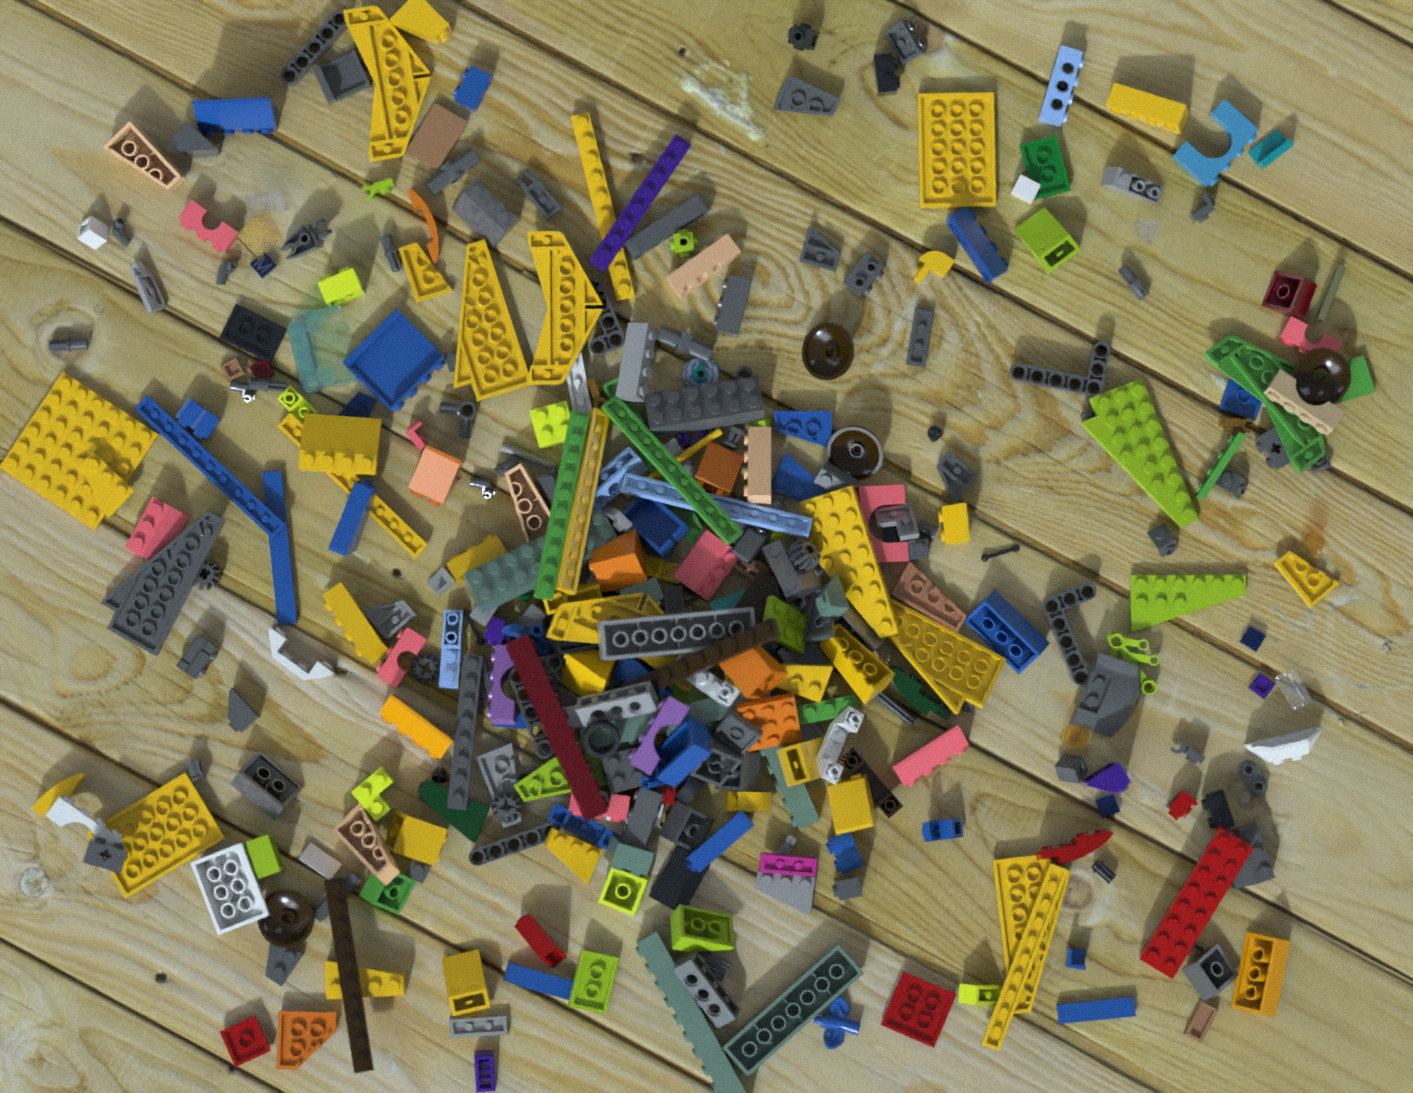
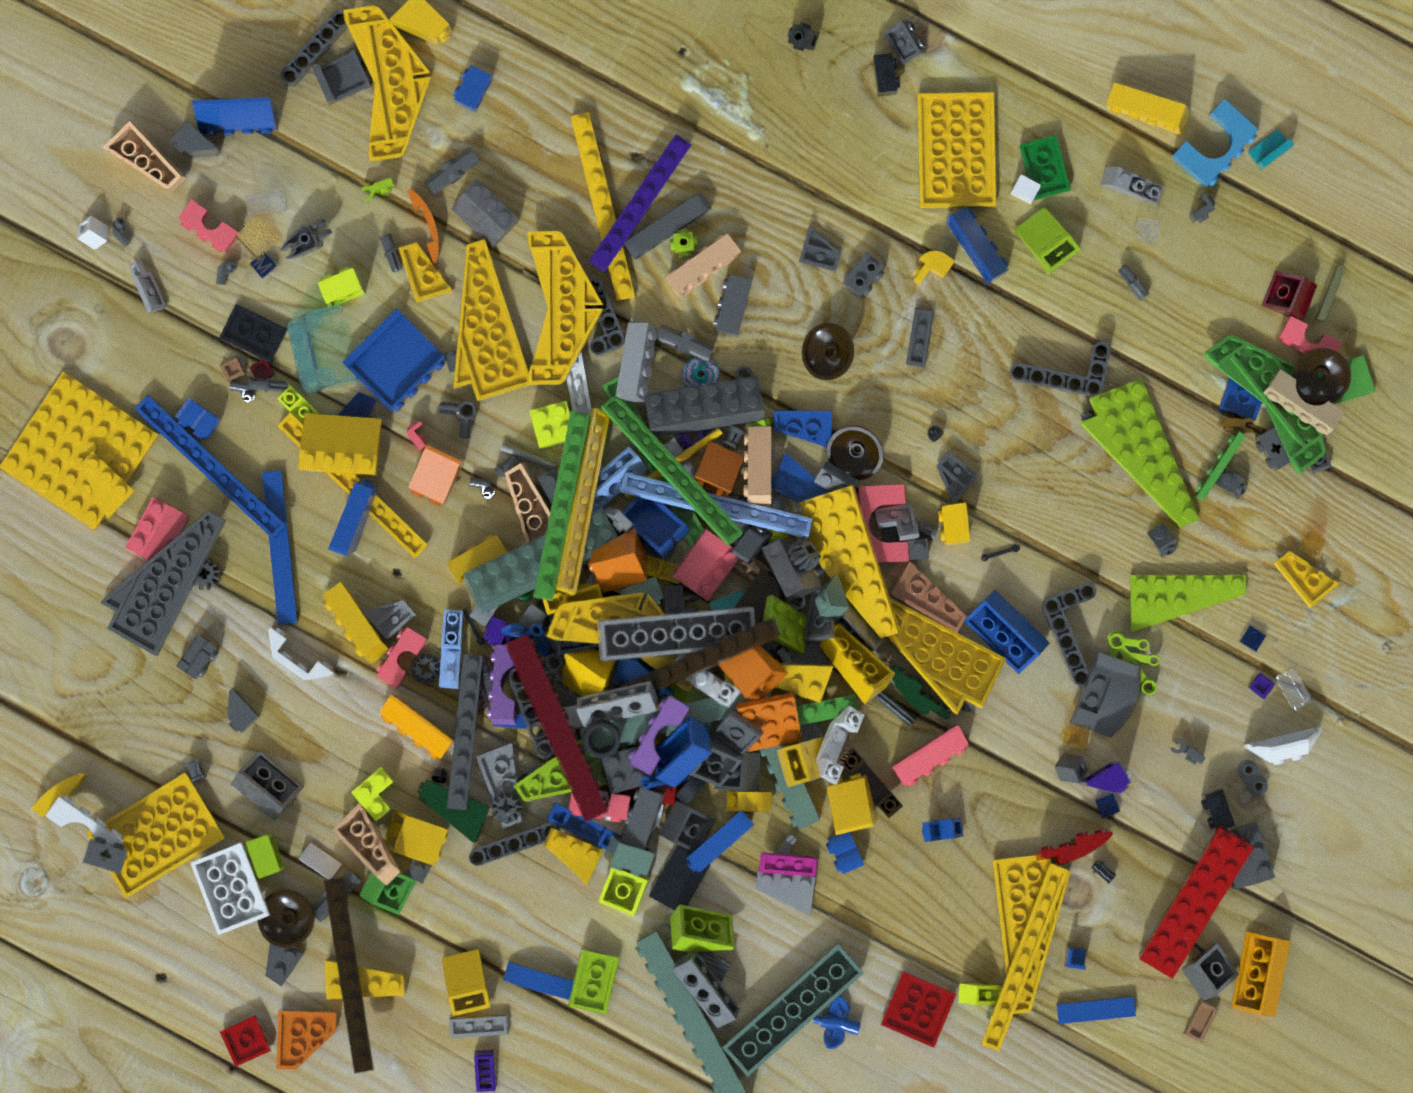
(68, 344): dark grey axle -> none
(436, 136): medium nougat tile -> none
(441, 581): light grey panel -> none
(540, 196): dark grey hinge -> none
(540, 941): red slope -> none
(595, 388): pearl gold plate -> none
(805, 98): dark grey wing -> none
(847, 888): dark grey brick -> none
(1065, 56): light blue brick -> none
(1181, 805): red brick -> none

